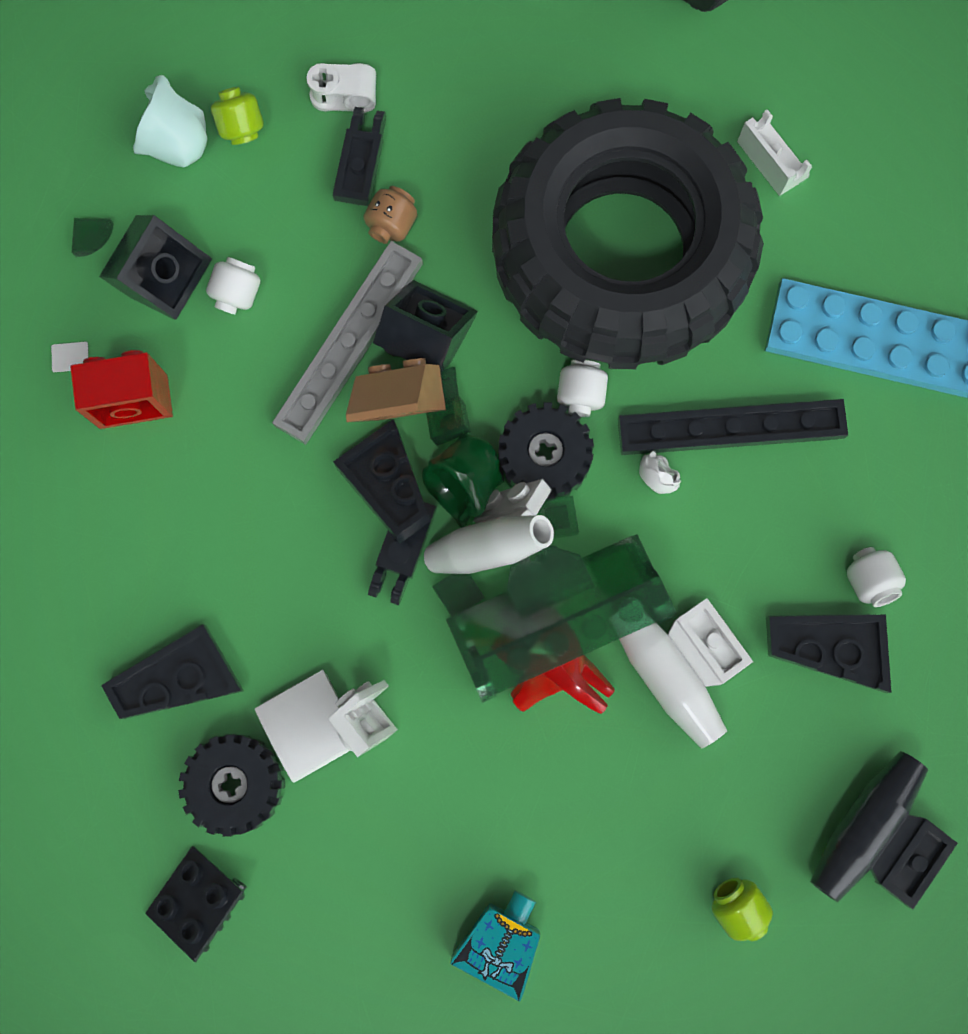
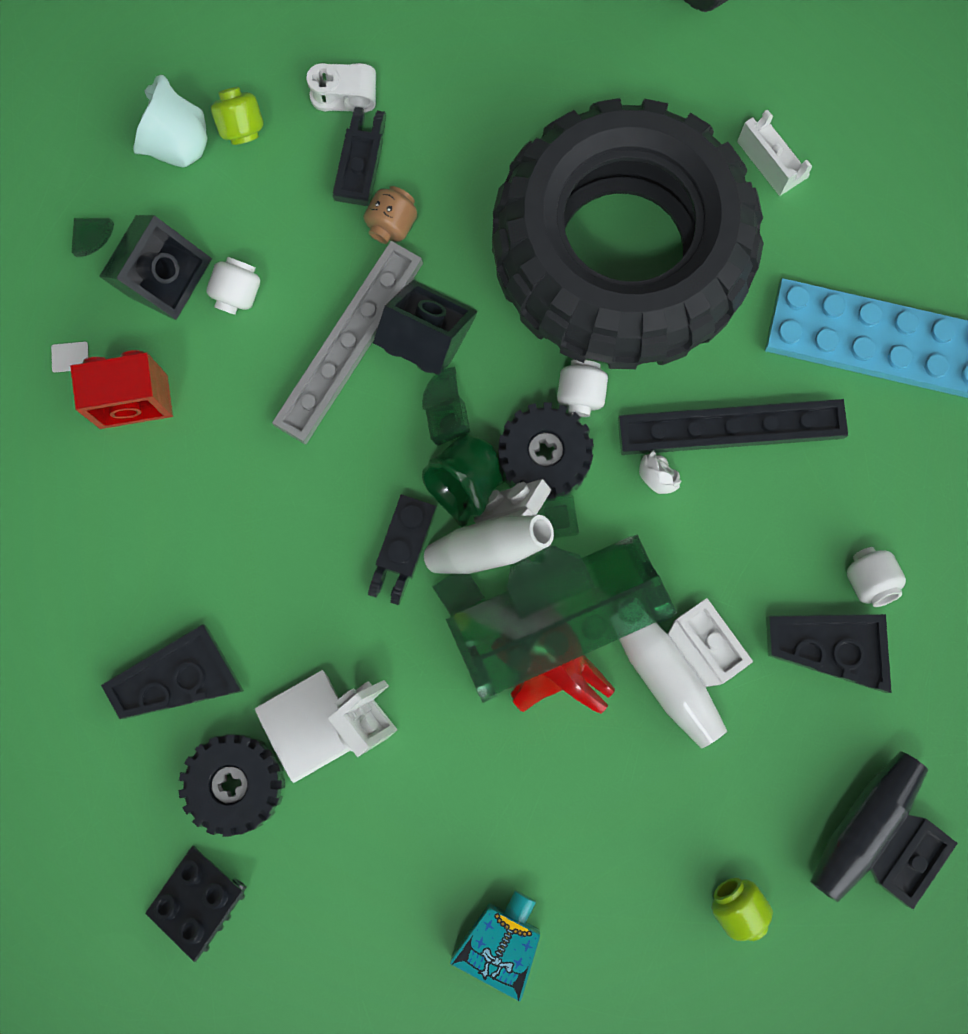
(385, 481): black wing -> none
(396, 392): medium nougat slope -> none

